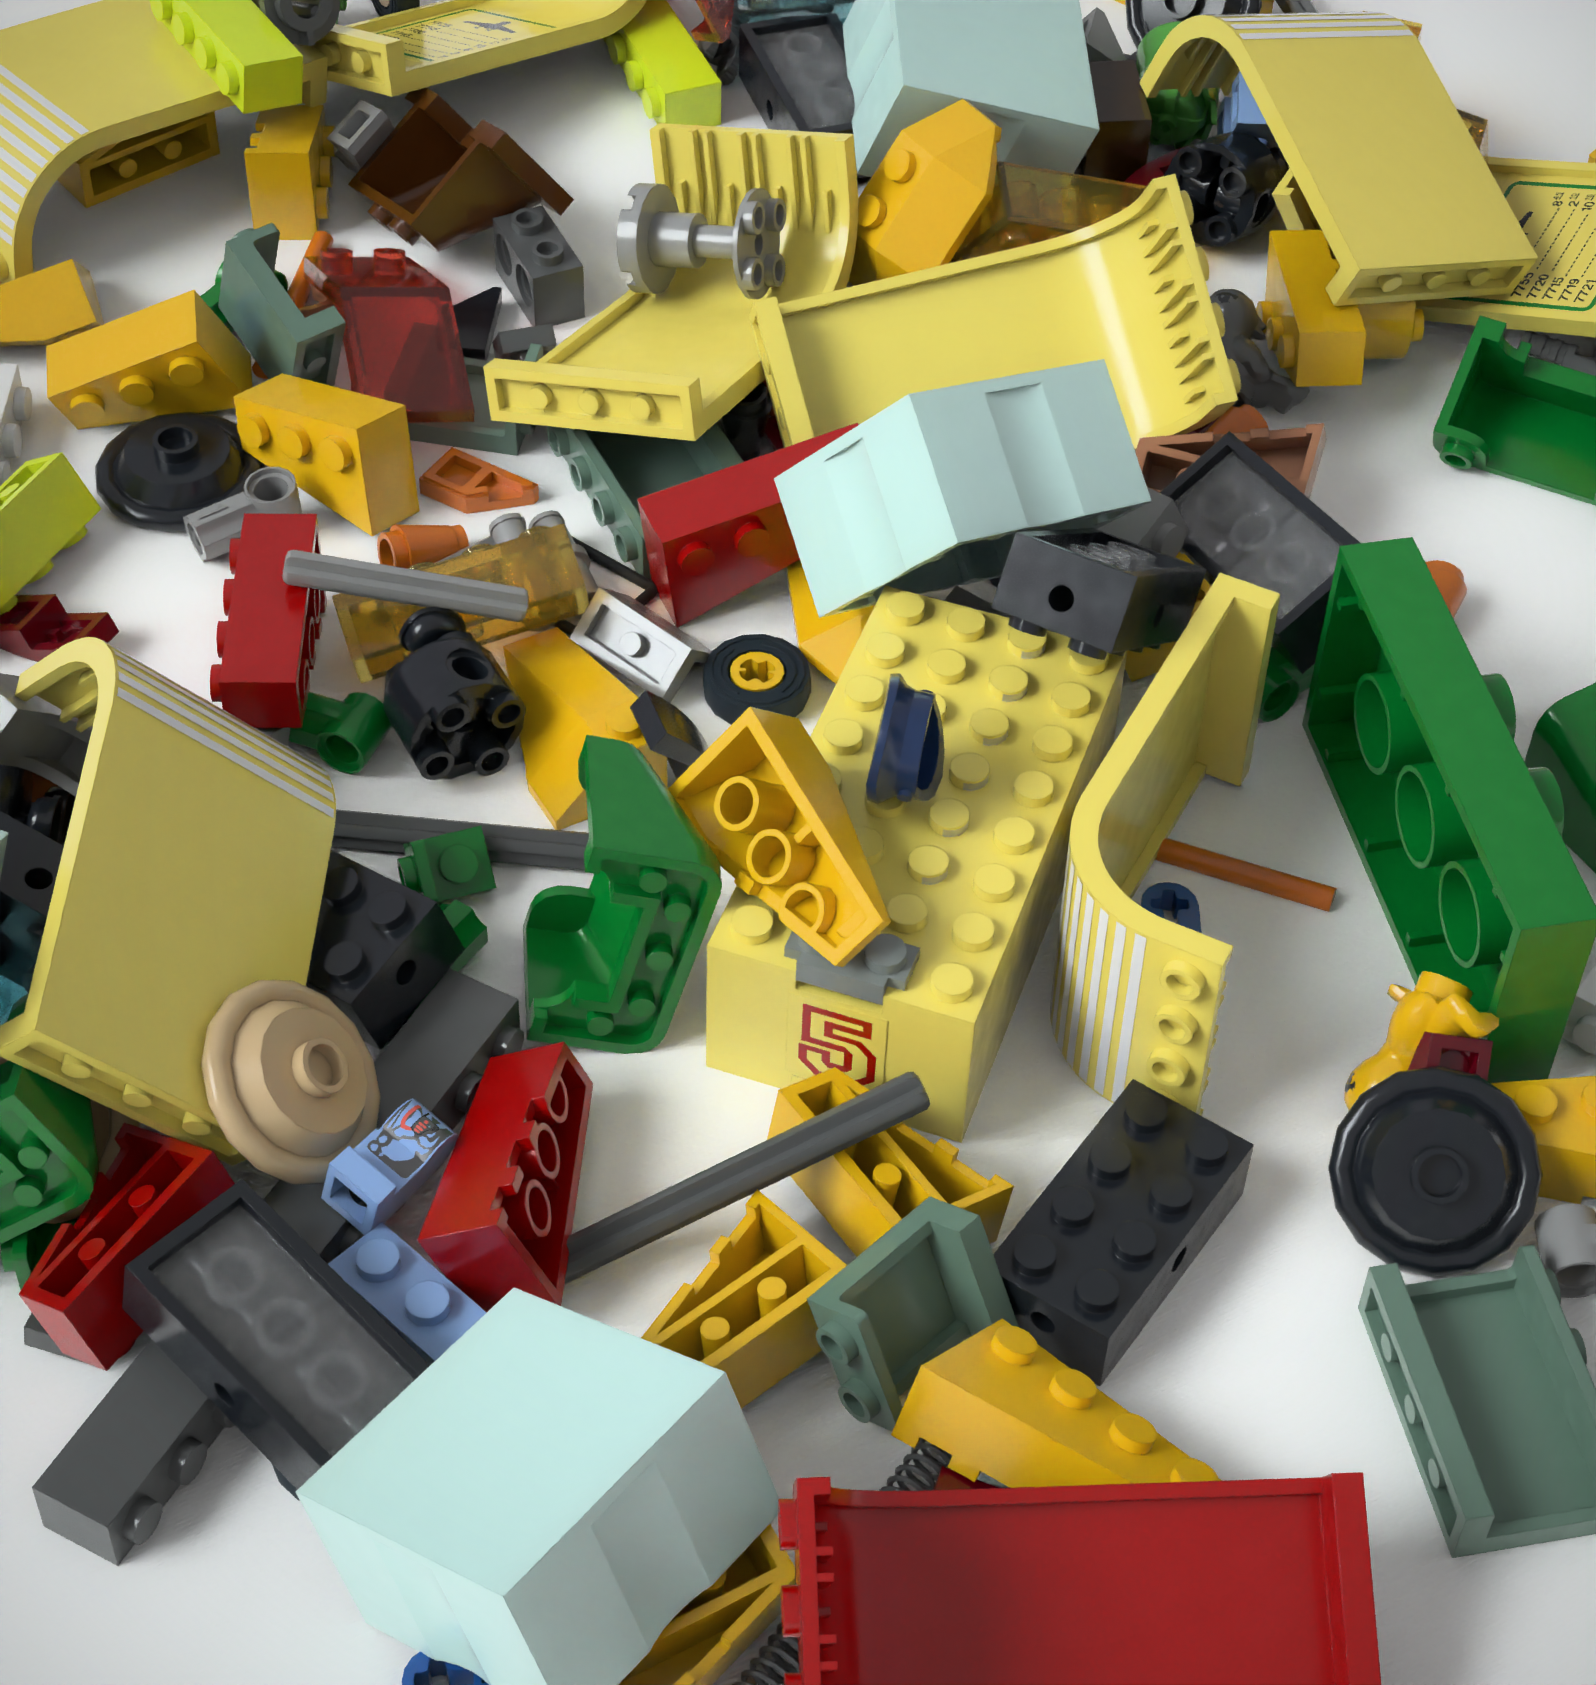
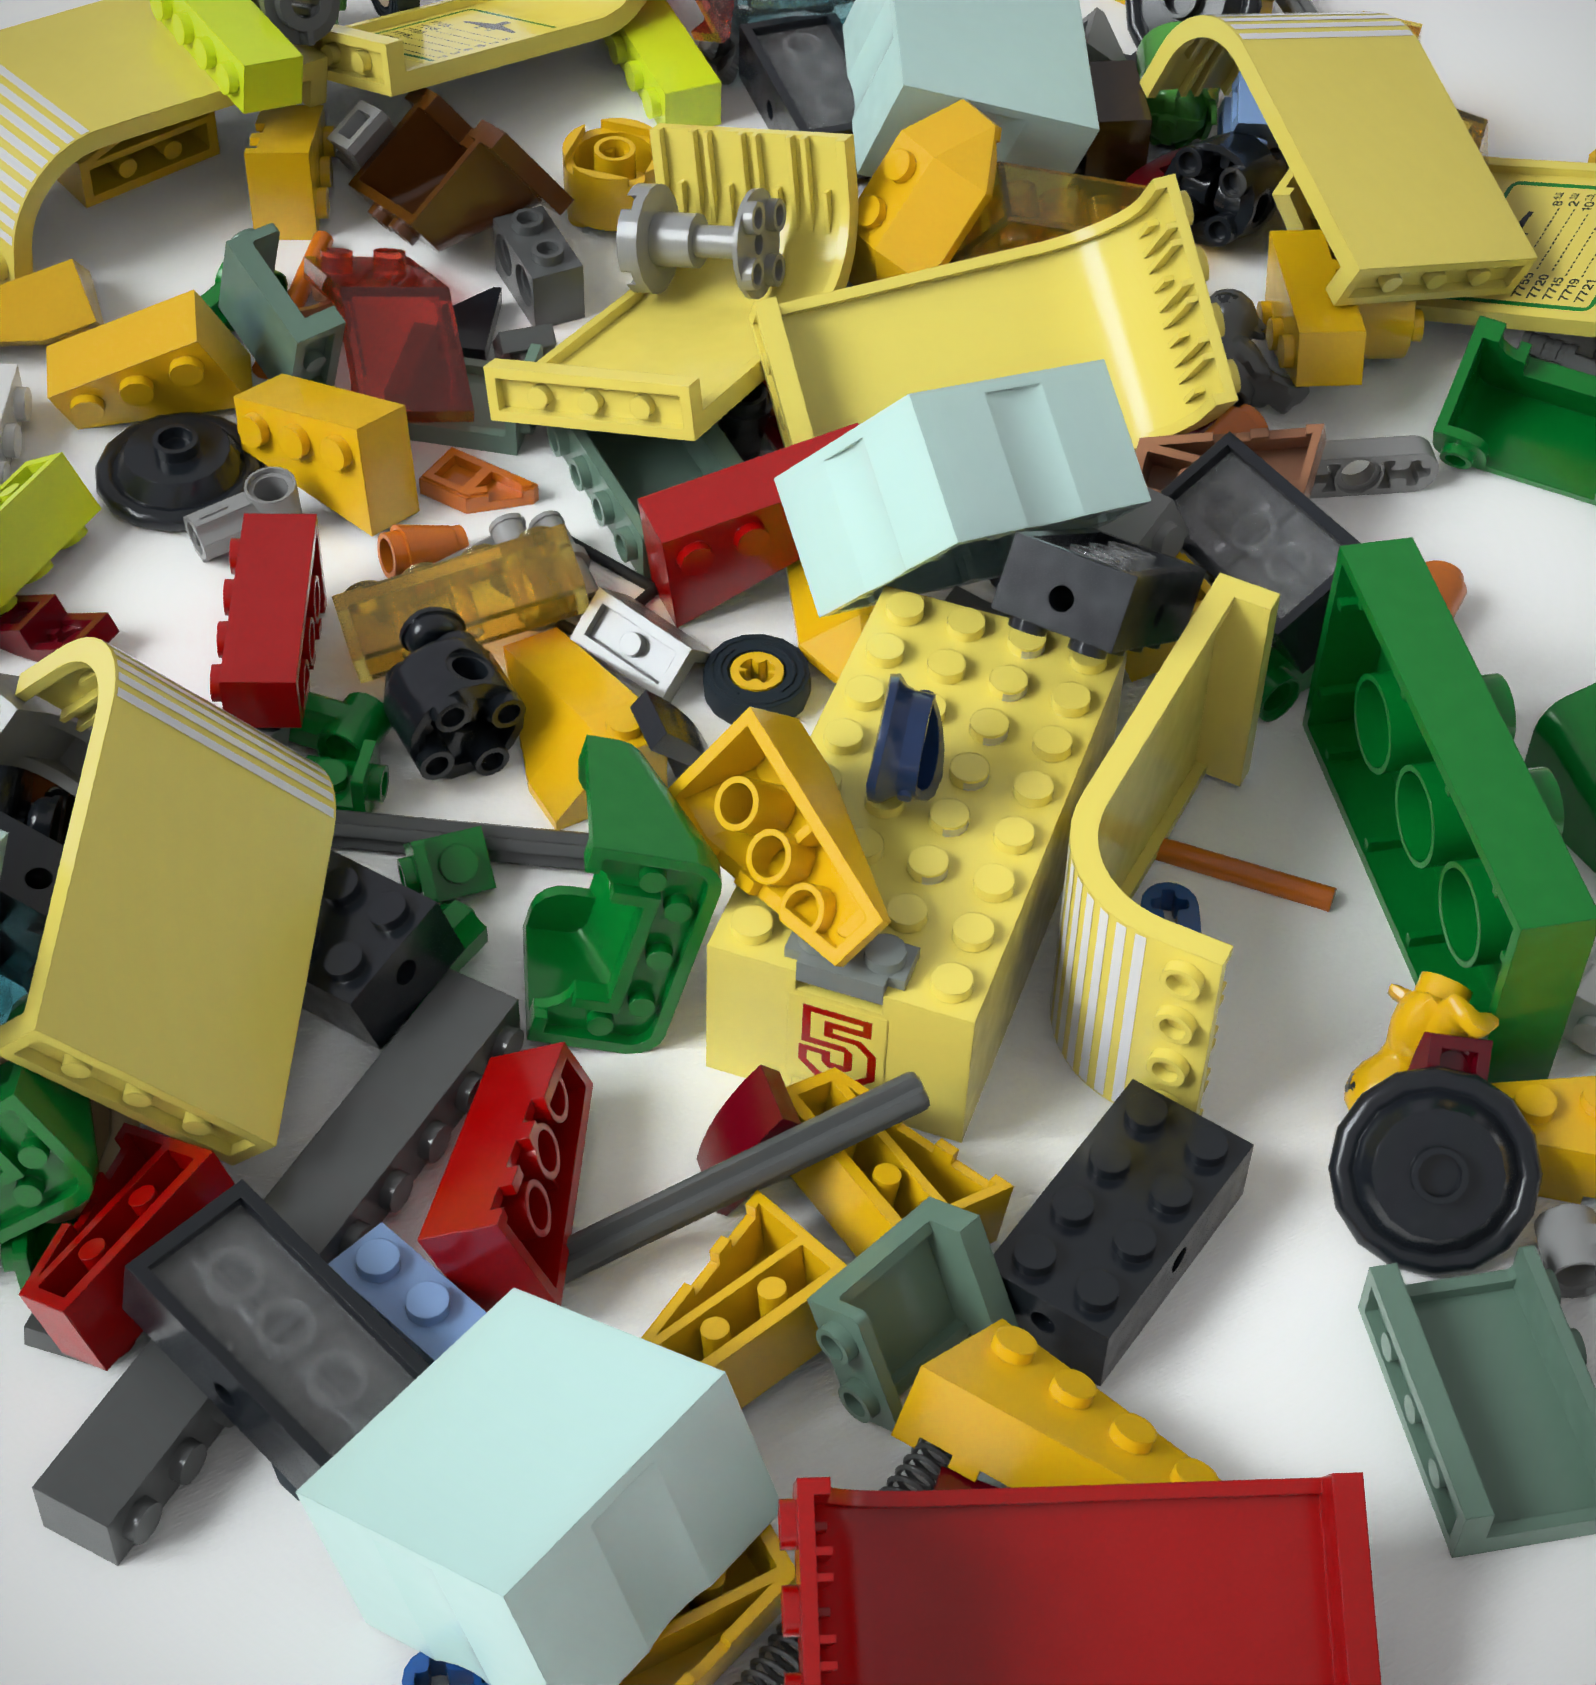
(288, 1079): tan piece -> none
(357, 782): none -> green bracket
(388, 1165): light blue leg -> none
(405, 585): light grey axle -> none
(603, 168): none -> yellow brick
(748, 1117): none -> dark red slope
(1406, 461): none -> light grey beam

